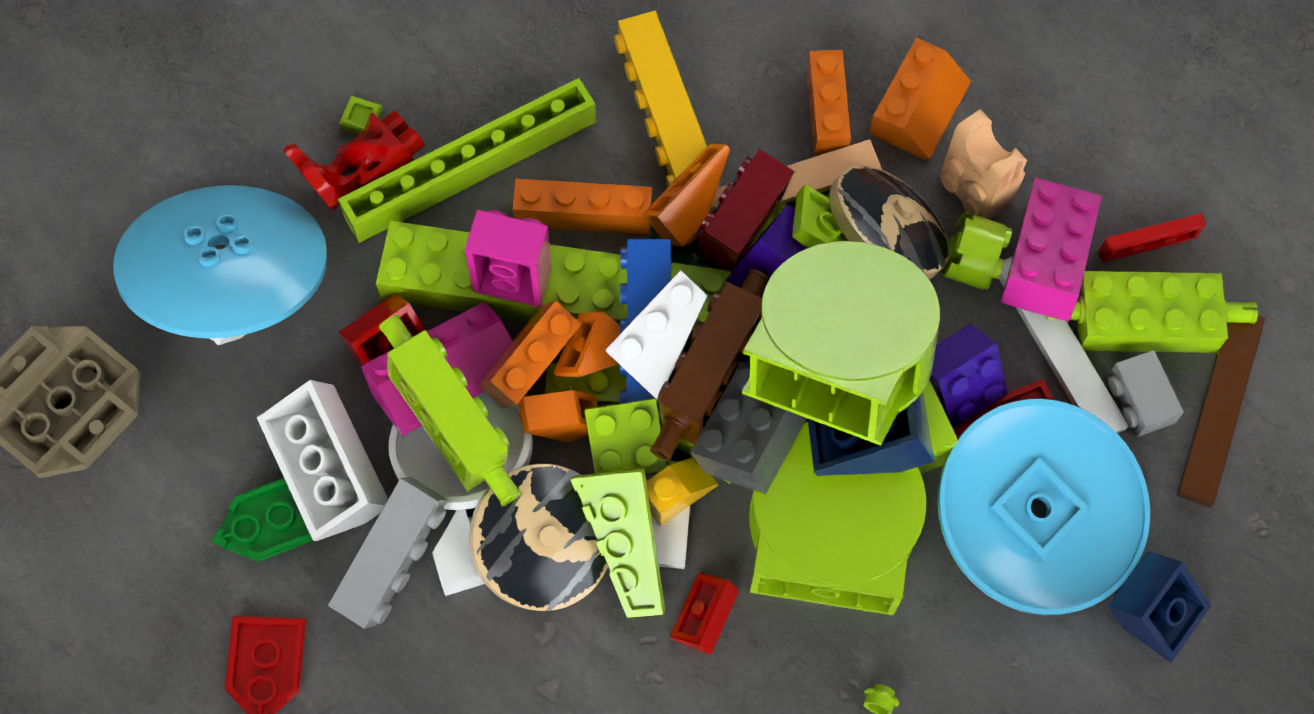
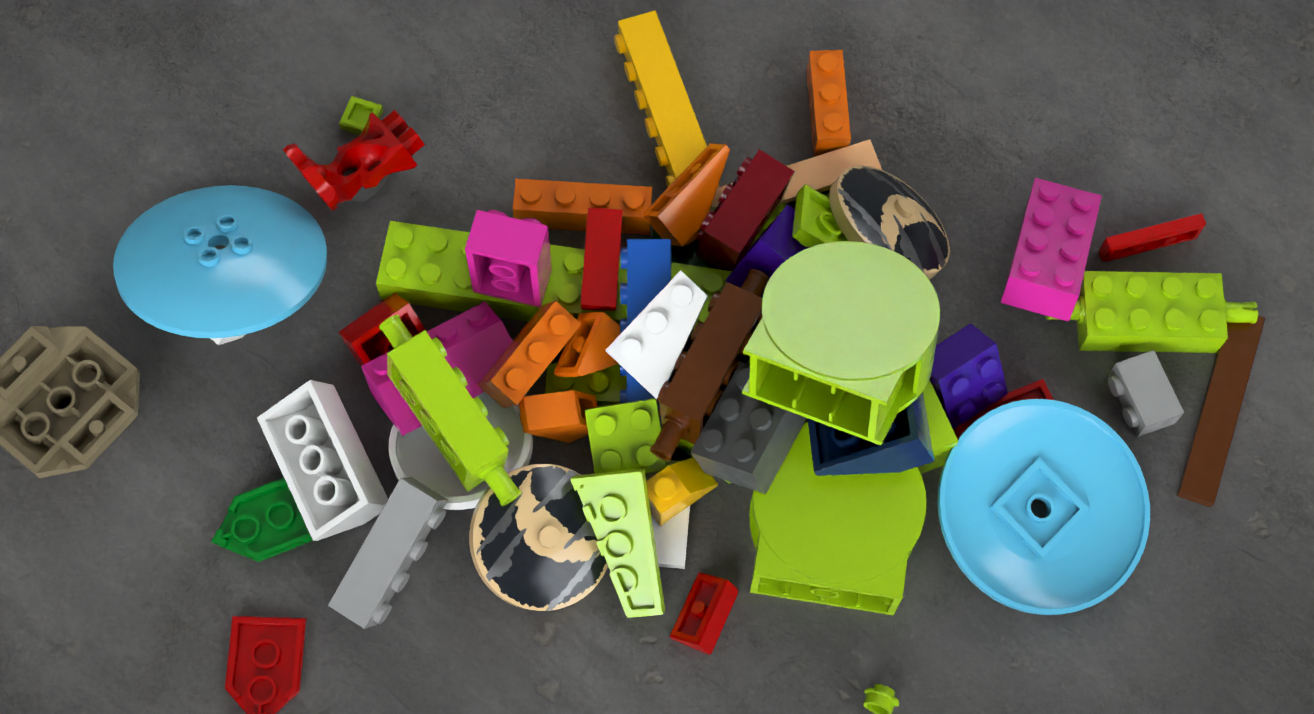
(454, 556): white slope -> none
(468, 160): lime brick -> none
(601, 259): none -> red tile
(920, 100): orange slope -> none
(976, 251): lime brick -> none
(980, 169): light nougat brick -> none
(1070, 364): white tile -> none
(1160, 604): dark blue slope -> none

